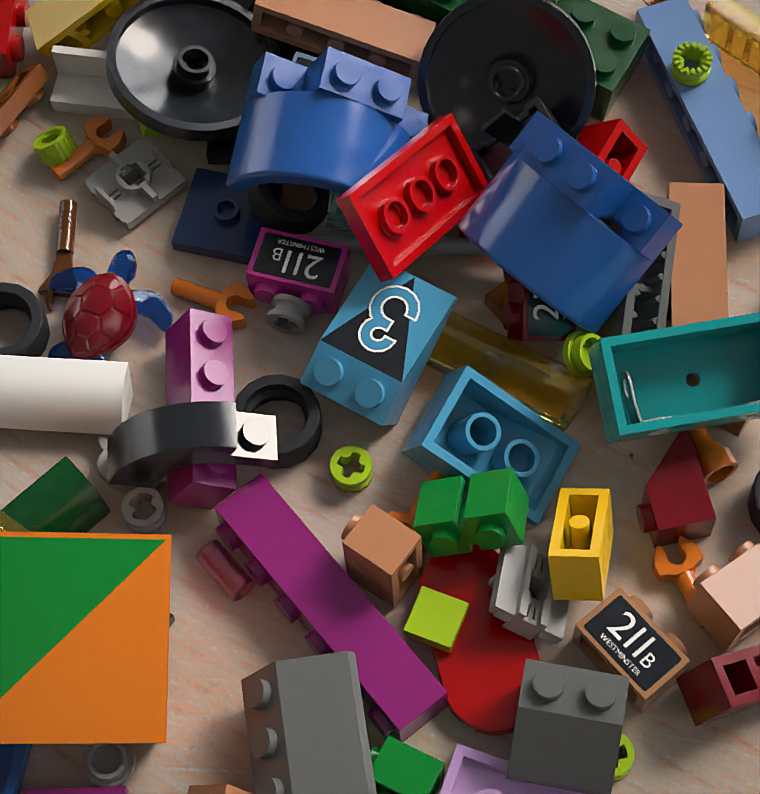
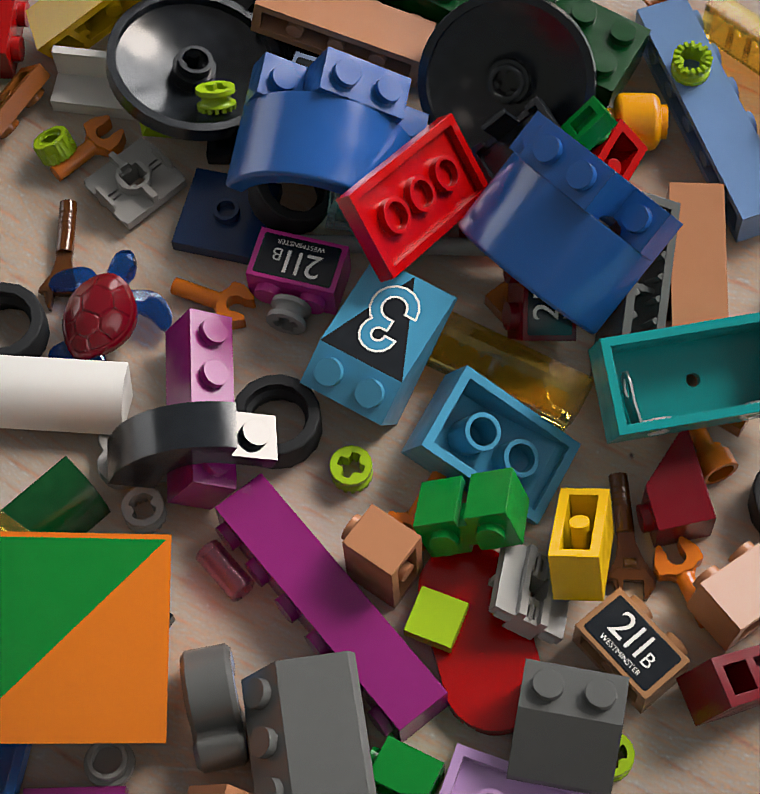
(213, 708): none -> dark grey animal
(215, 96): none -> lime bush
(576, 352): lime plate -> none
(590, 124): none -> green plate
(628, 563): none -> reddish brown piece
(643, 116): none -> light orange head

